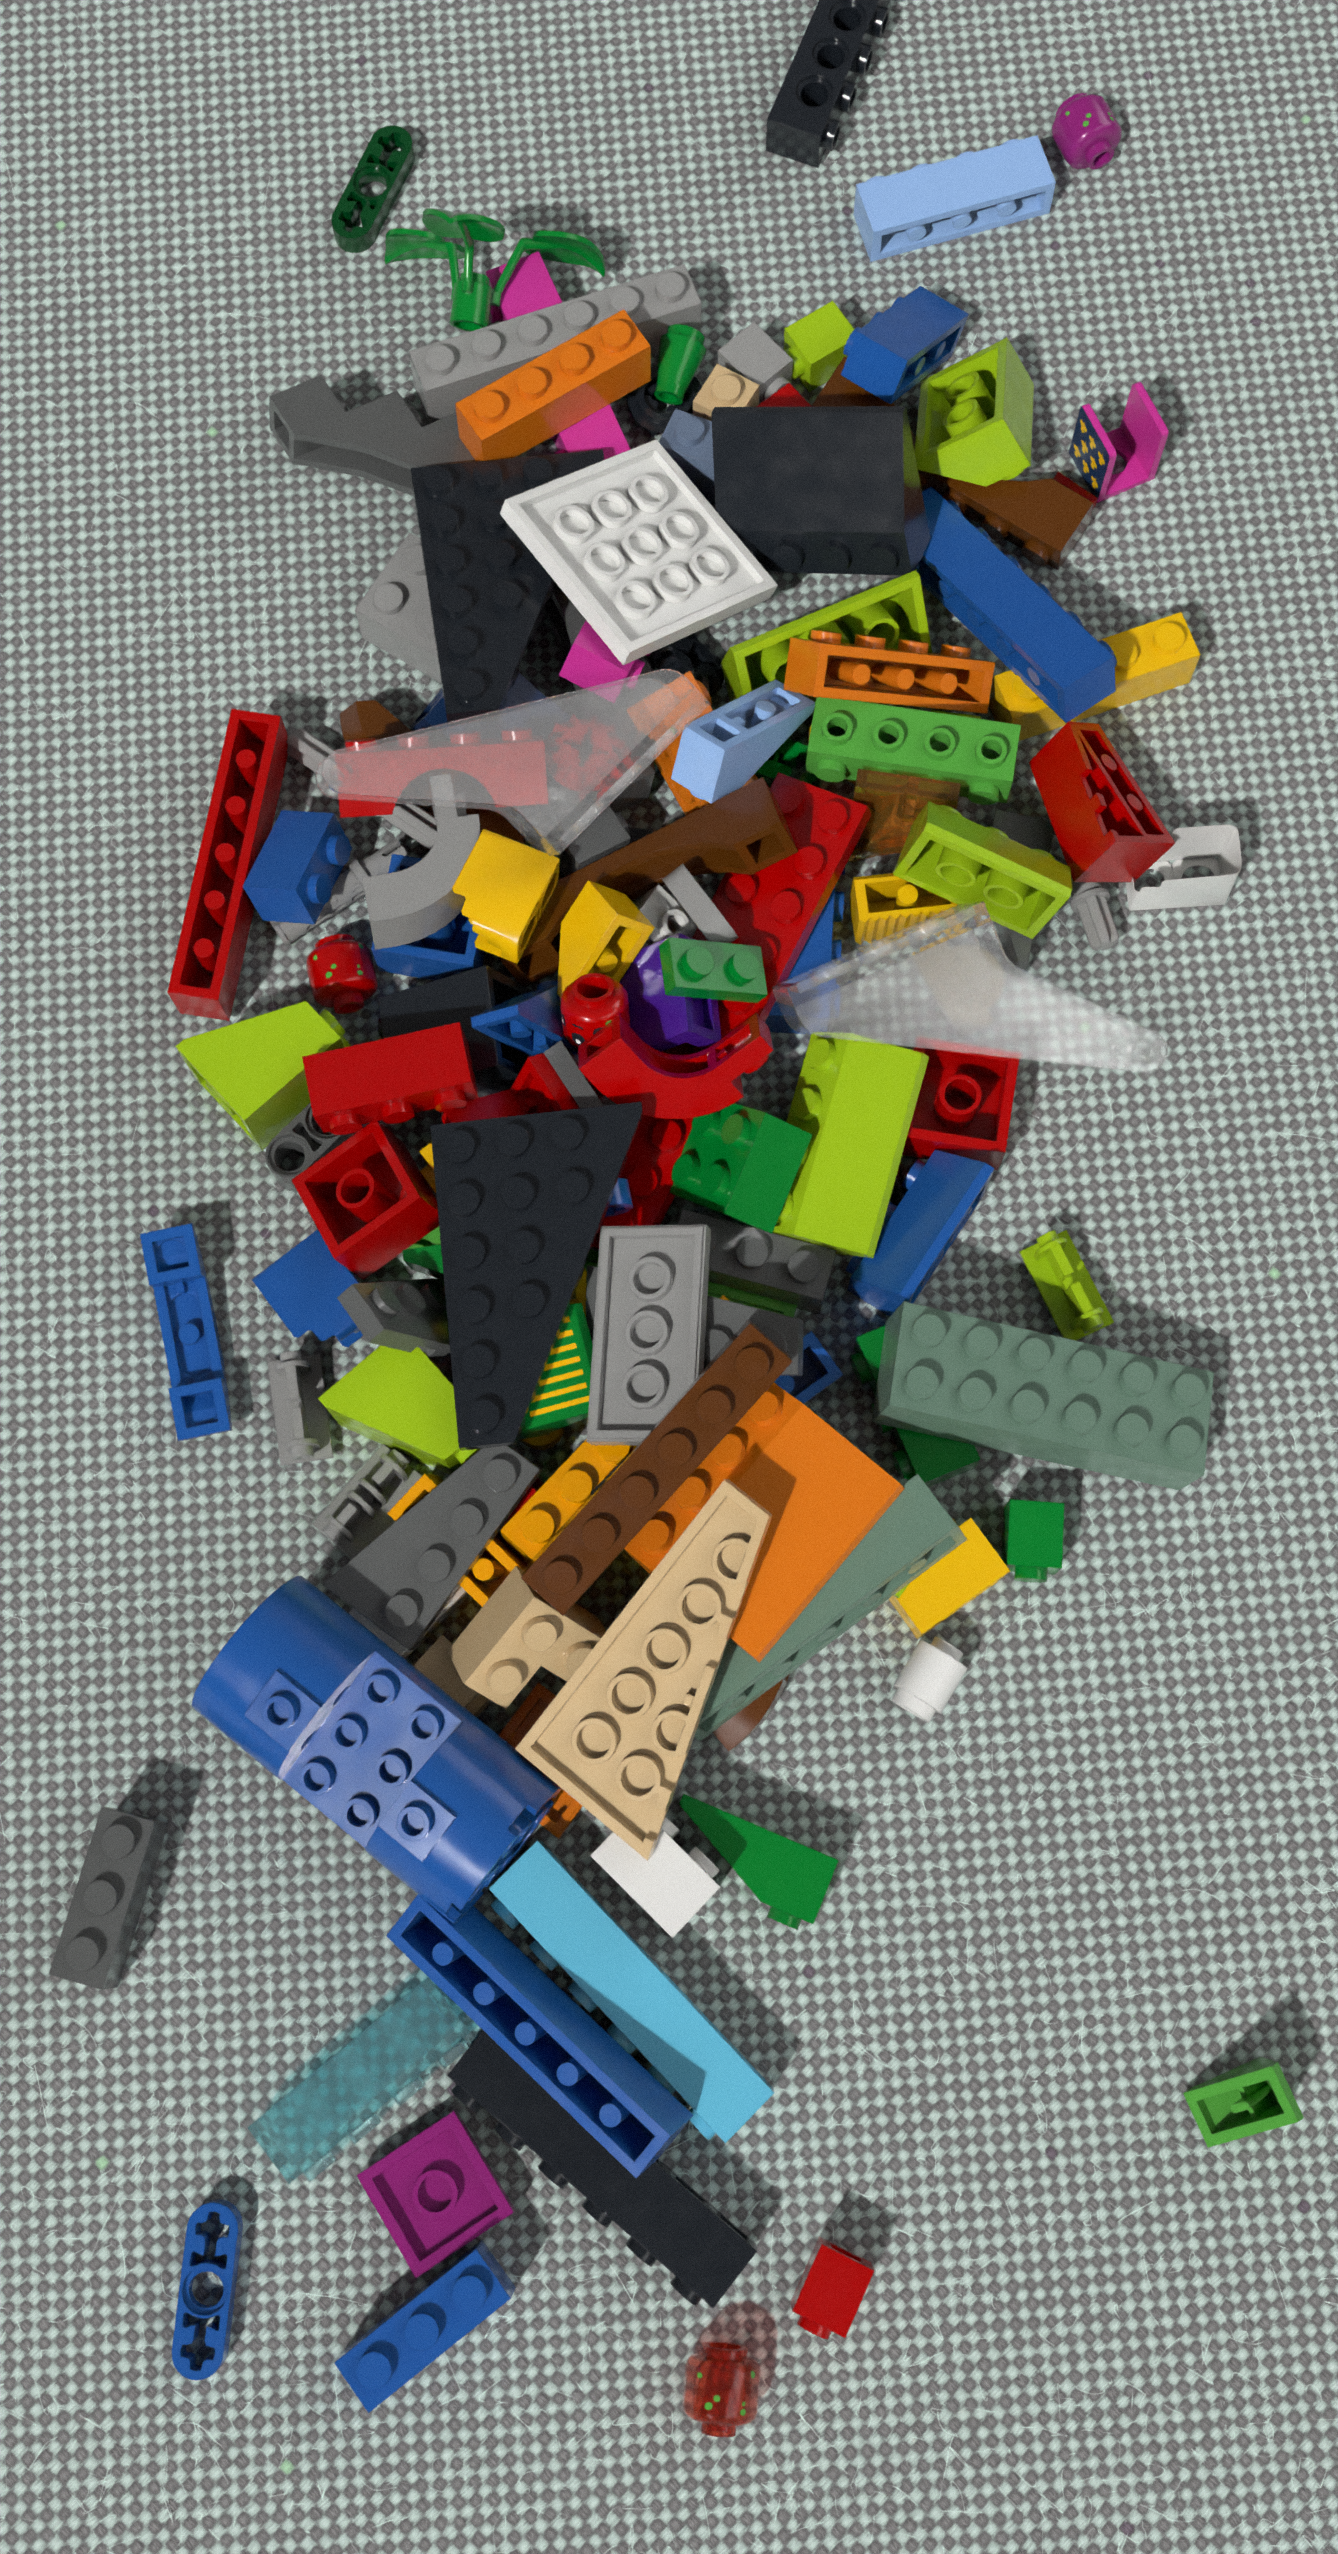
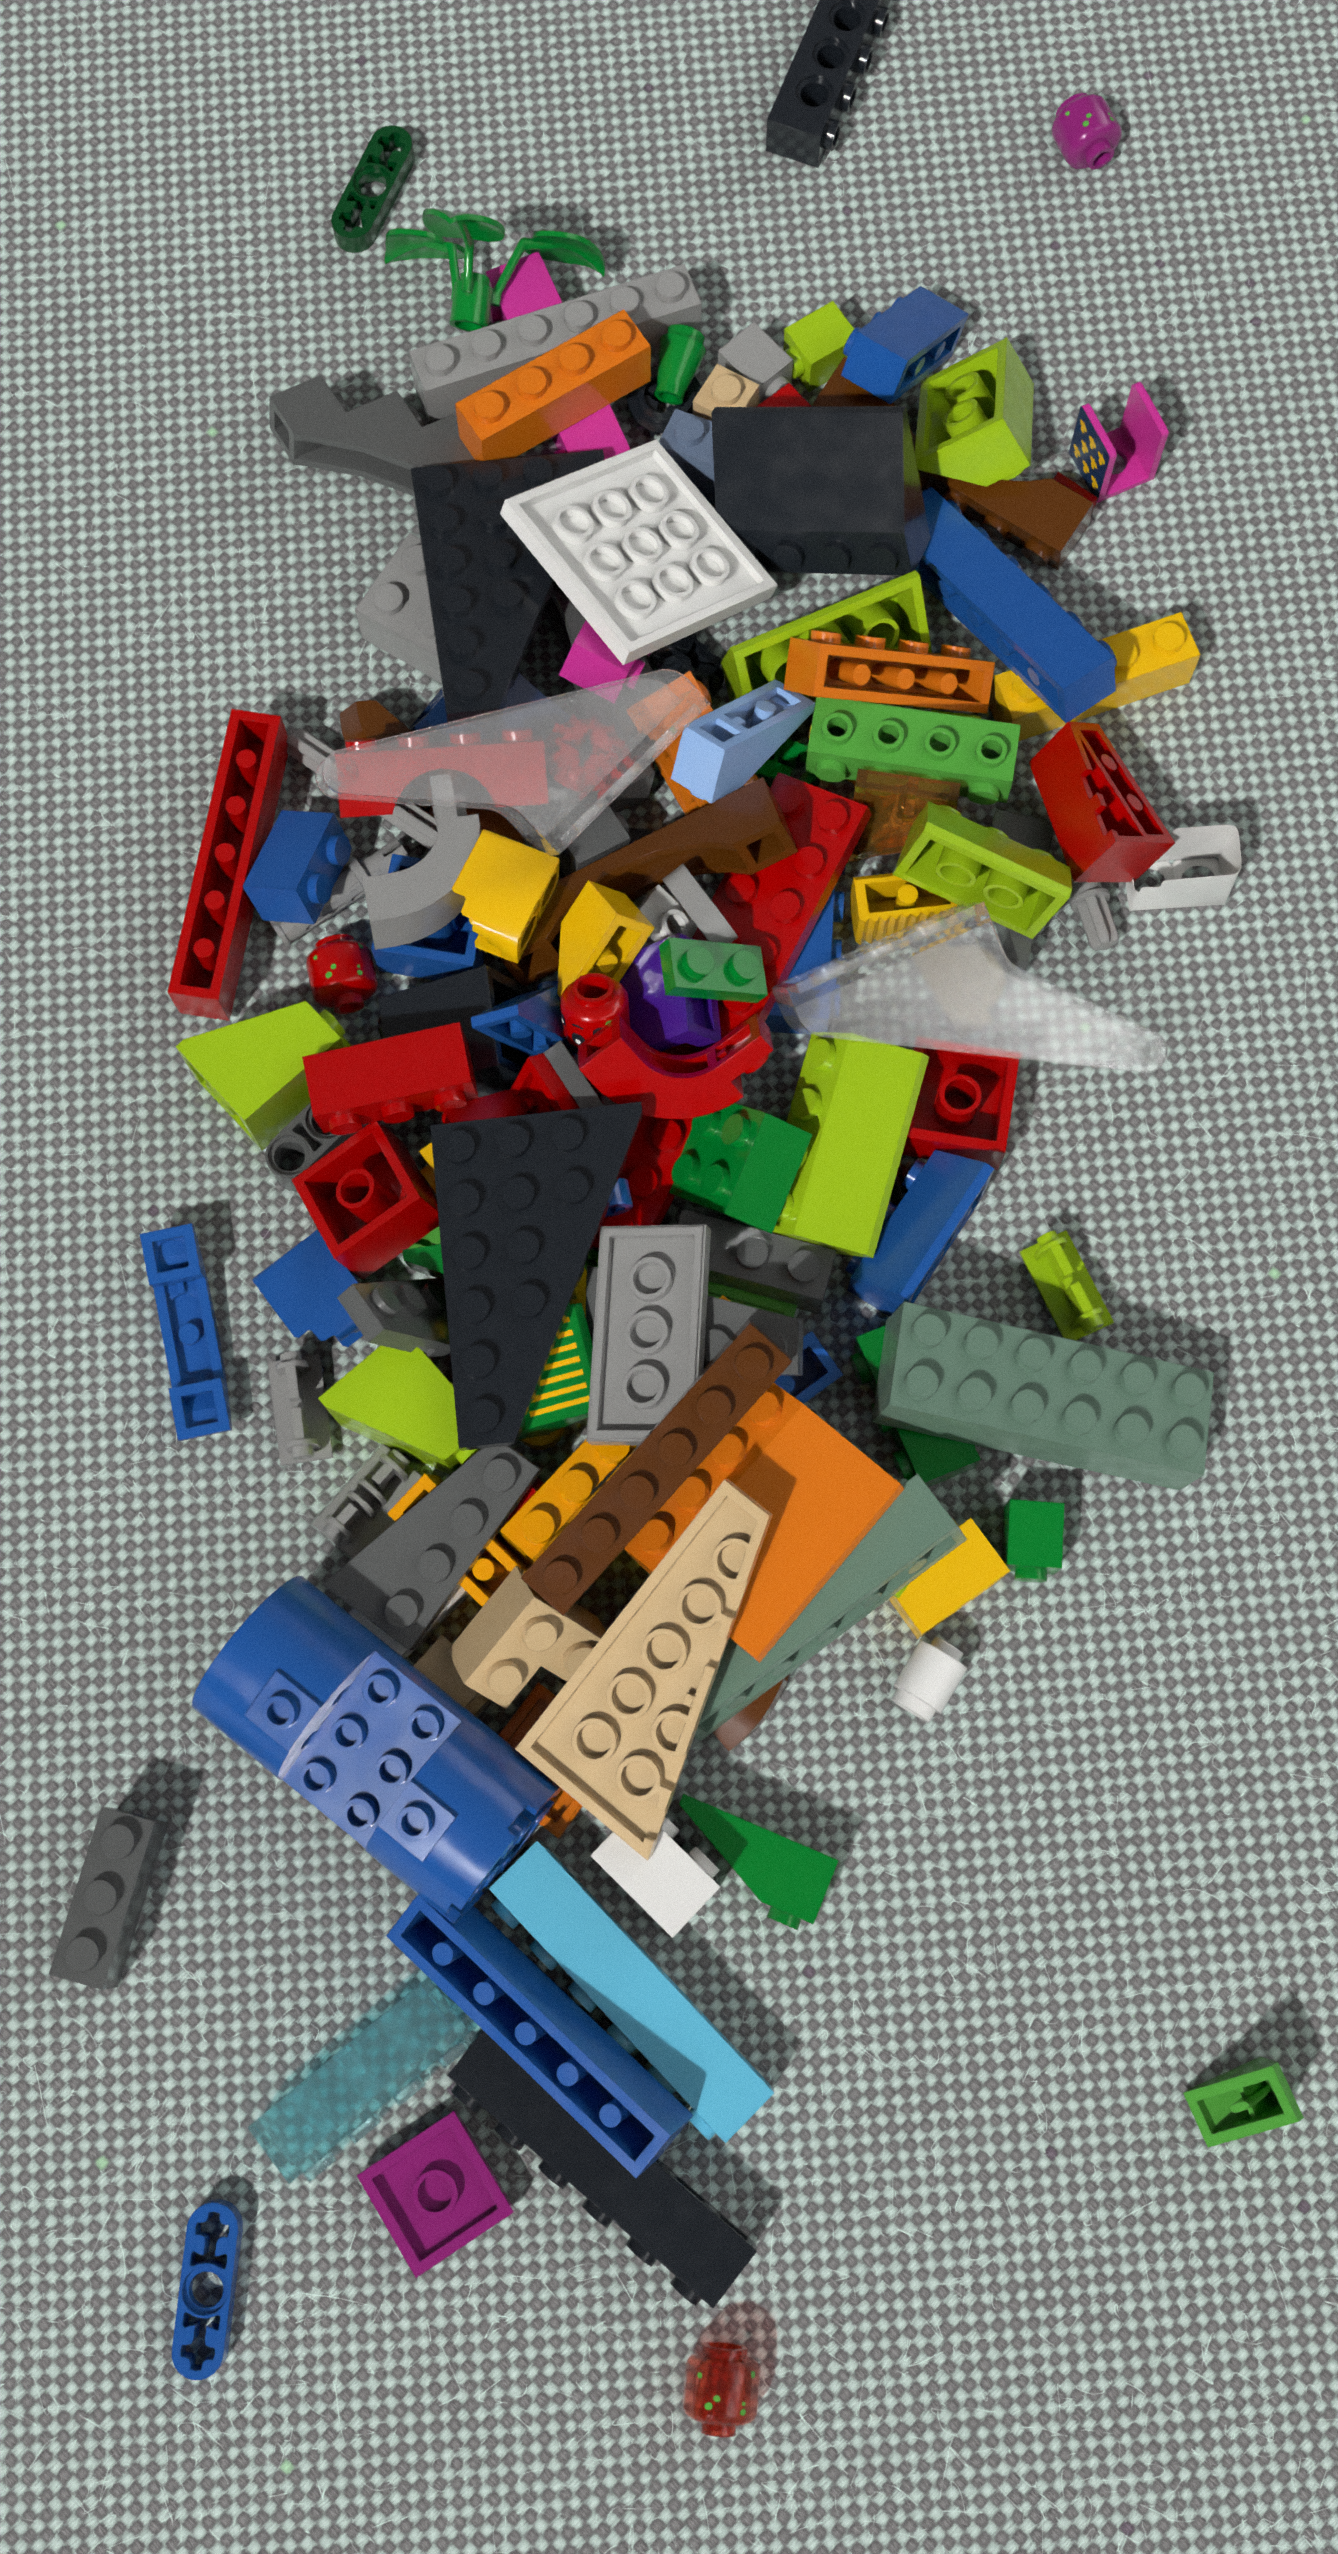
(425, 2326): blue brick -> none
(830, 2289): red brick -> none
(953, 198): light blue brick -> none

